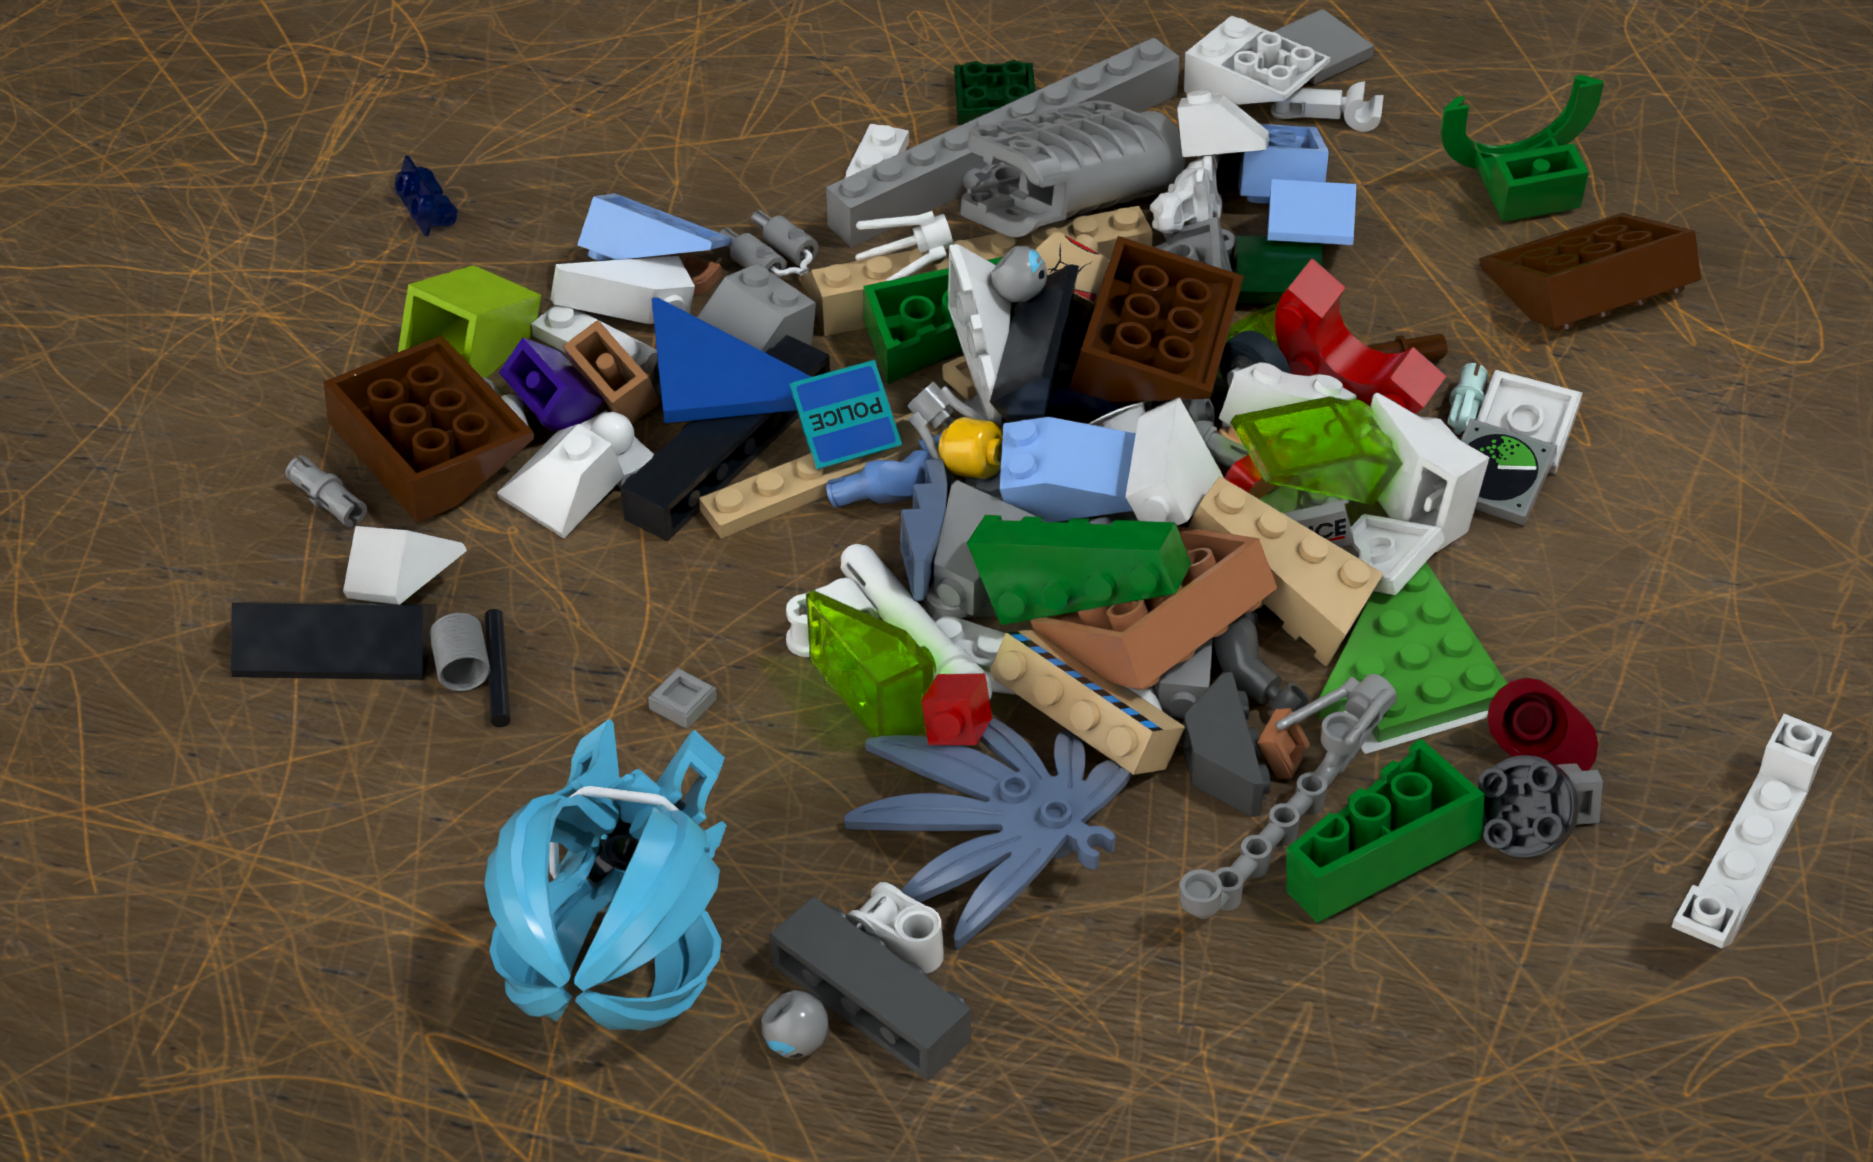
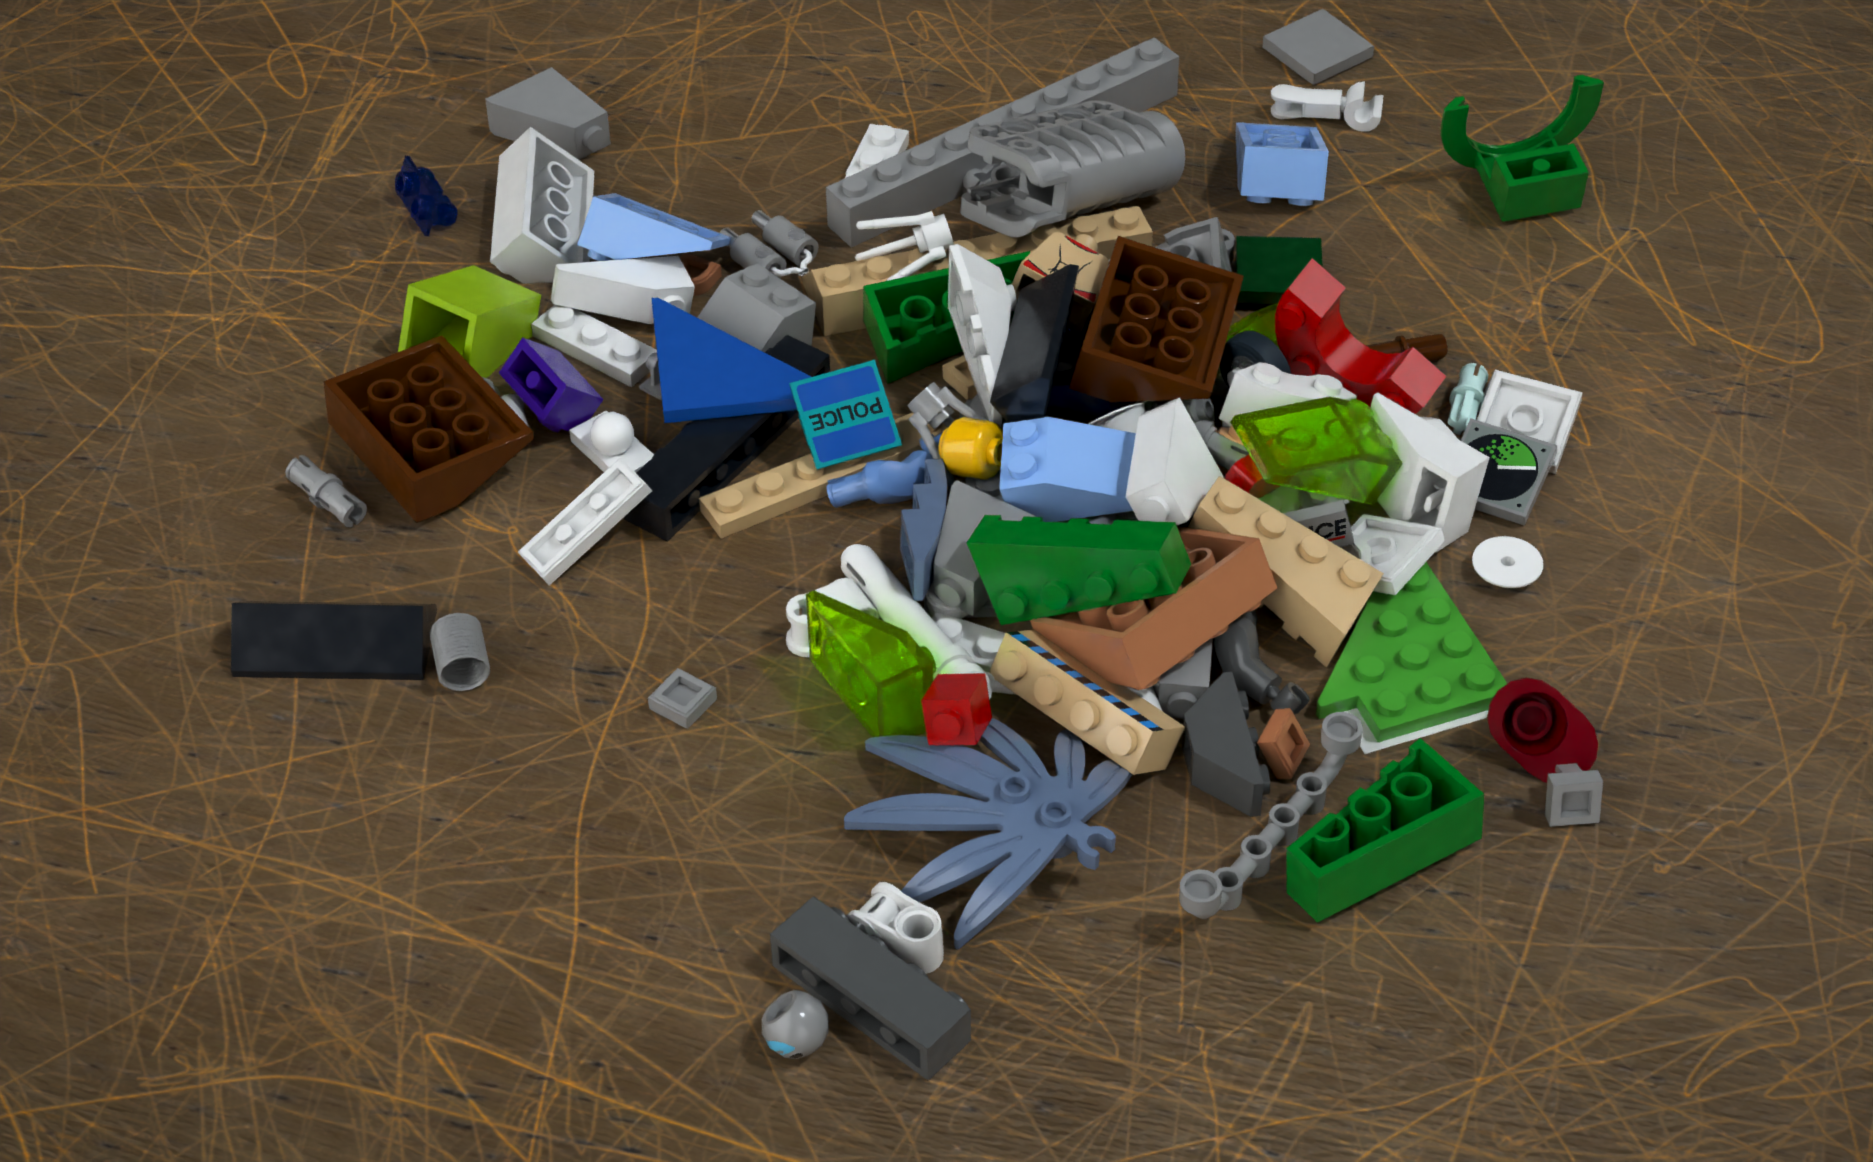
(395, 563): white slope -> none
(498, 665): black bar -> none
(539, 209): none -> white slope
(554, 110): none -> light grey slope
(564, 479): white slope -> none
(584, 521): none -> white tile
(612, 372): medium nougat brick -> none
(636, 850): medium azure piece -> none
(987, 87): dark green tile -> none
(1019, 274): light grey piece -> none
(1190, 198): white animal -> none
(1217, 126): white wedge -> none
(1249, 64): white slope -> none
(1311, 212): light blue slope -> none
(1366, 701): light grey plant -> none
(1507, 562): none -> white piece
(1527, 806): black tile -> none
(1595, 268): reddish brown slope -> none
(1756, 834): white slope -> none

